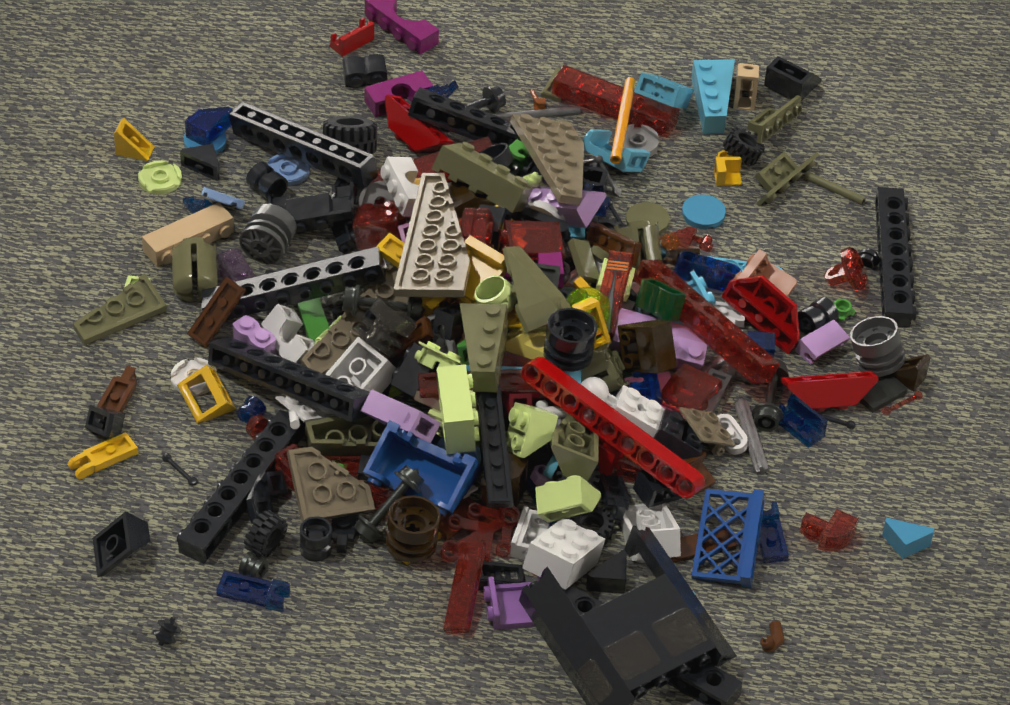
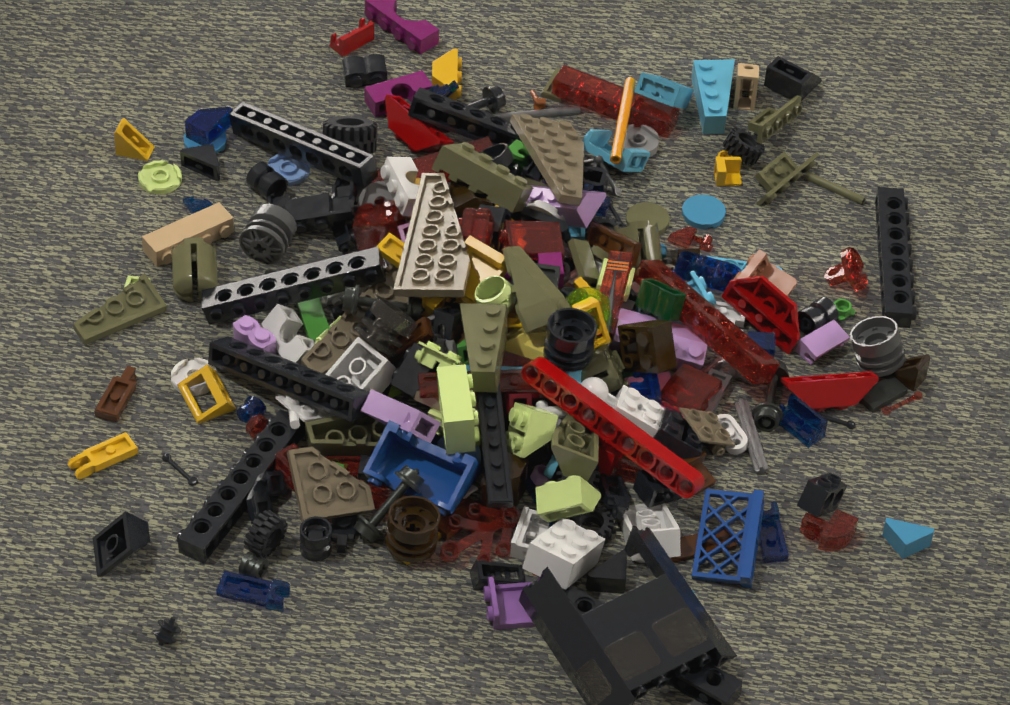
(105, 421): black slope -> none
(216, 312): reddish brown tile -> none
(223, 198): light blue tile -> none
(233, 265): clear purple brick -> none
(446, 70): none -> yellow slope
(464, 587): clear red tile -> none
(533, 179): yellowish green arm -> none
(669, 241): clear orange axle -> none
(775, 640): reddish brown arm -> none
(822, 494): none -> black brick
(869, 257): black plate -> none

